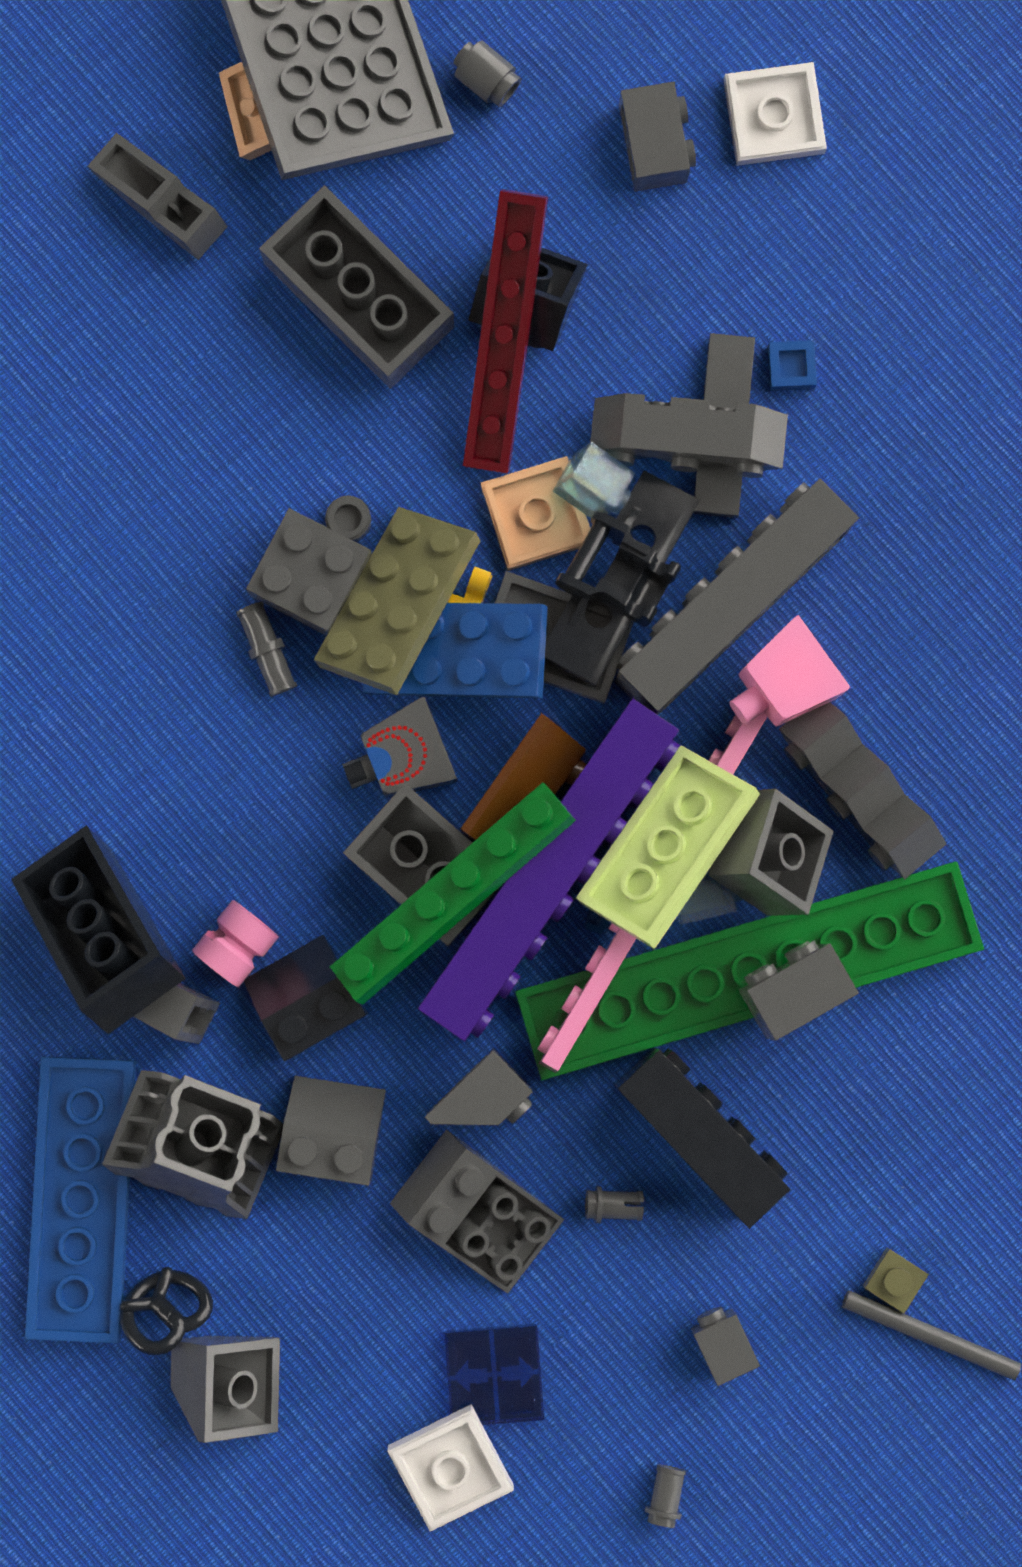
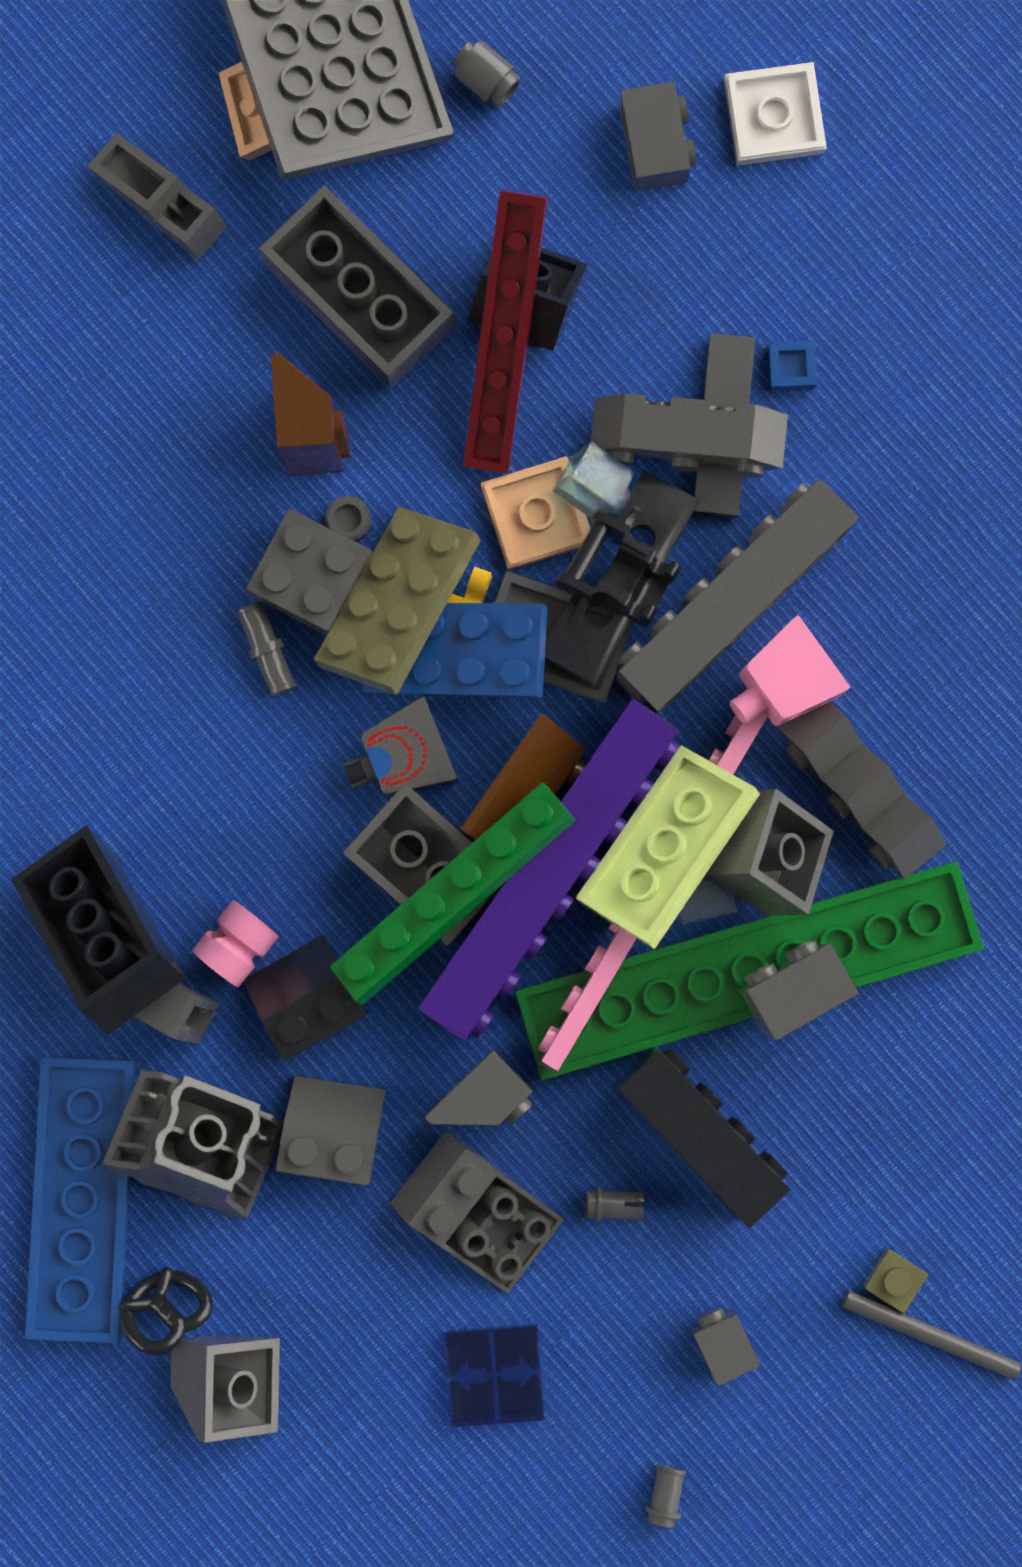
(308, 428): none -> reddish brown slope
(450, 1467): white tile -> none

